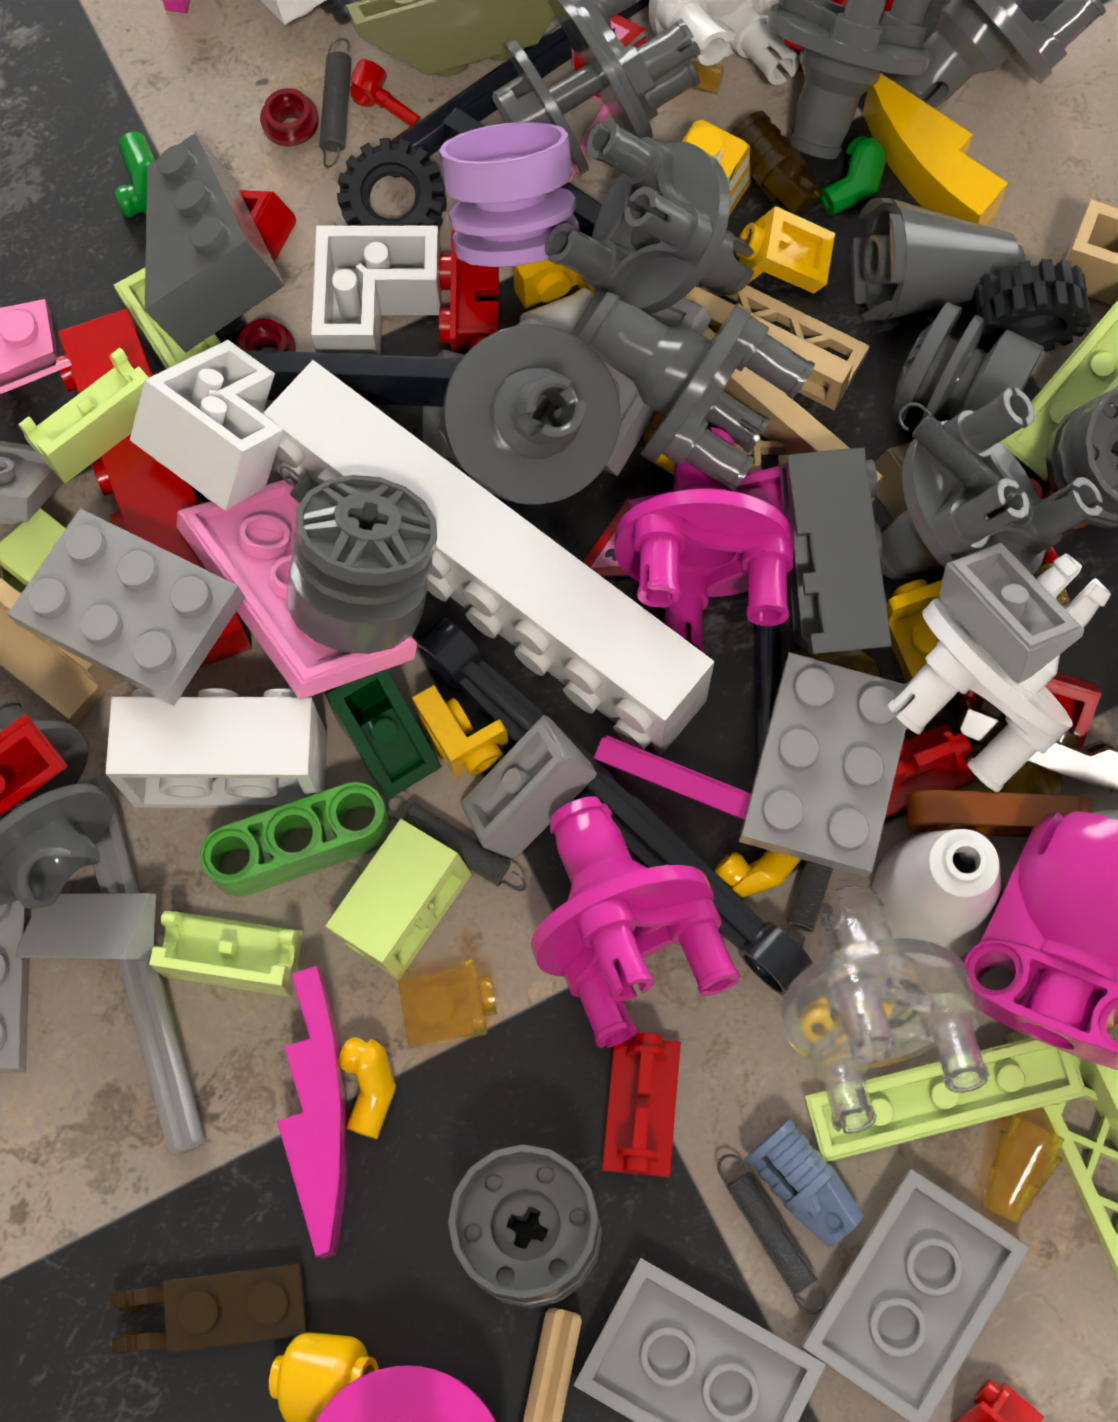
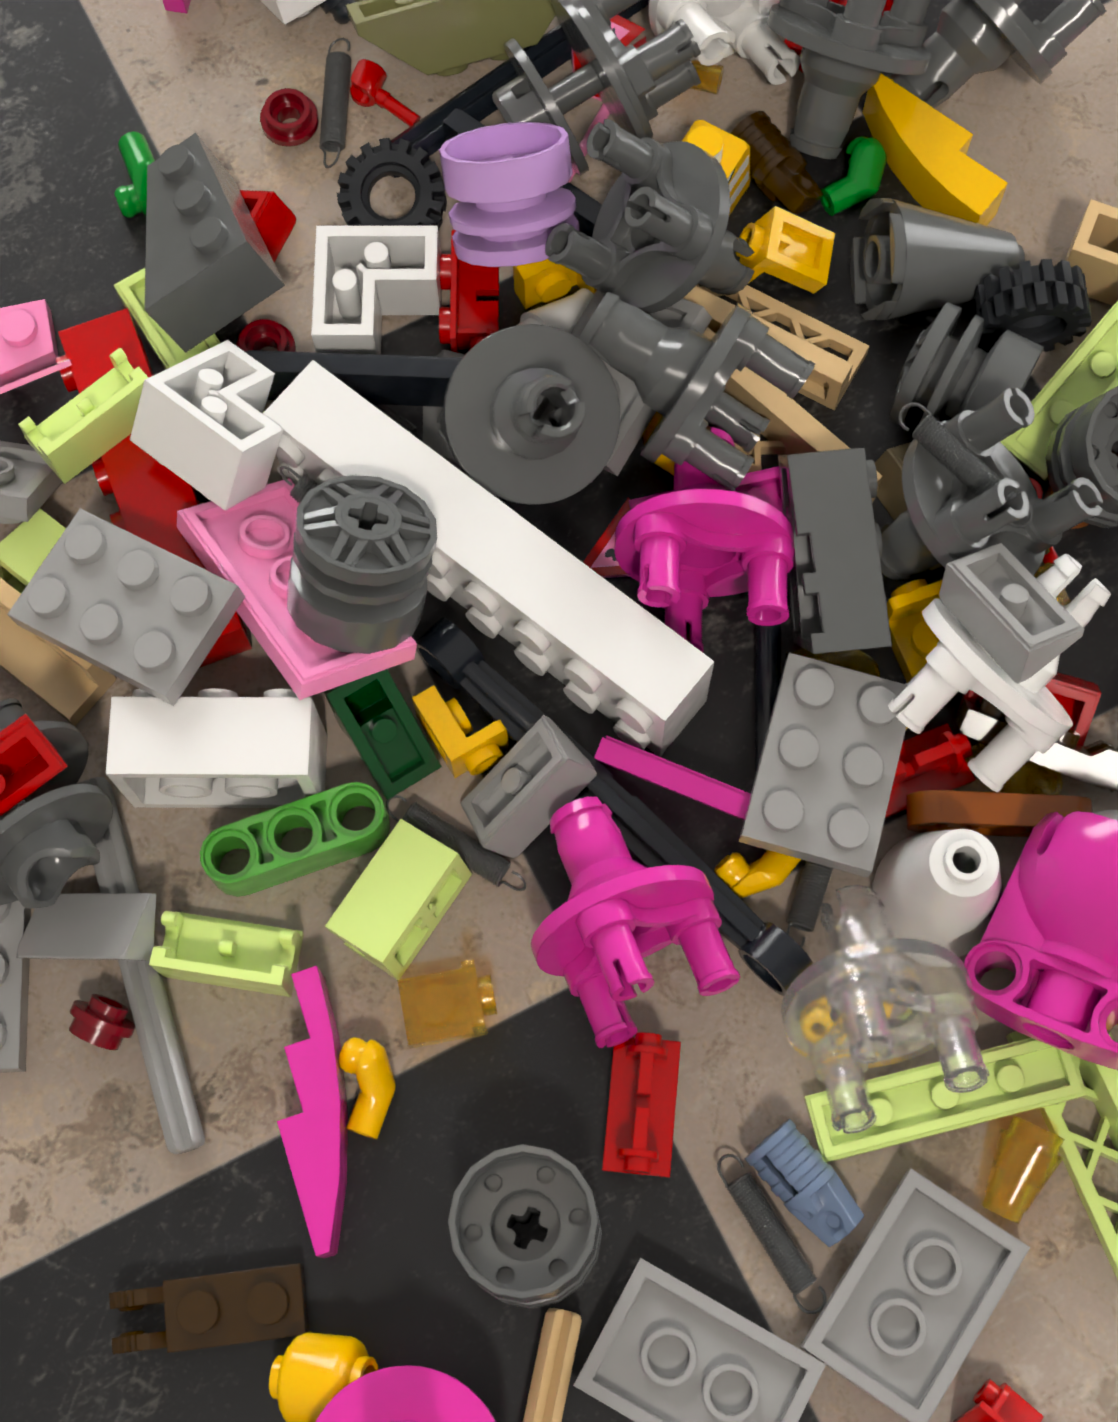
(101, 1022): none -> dark red plate

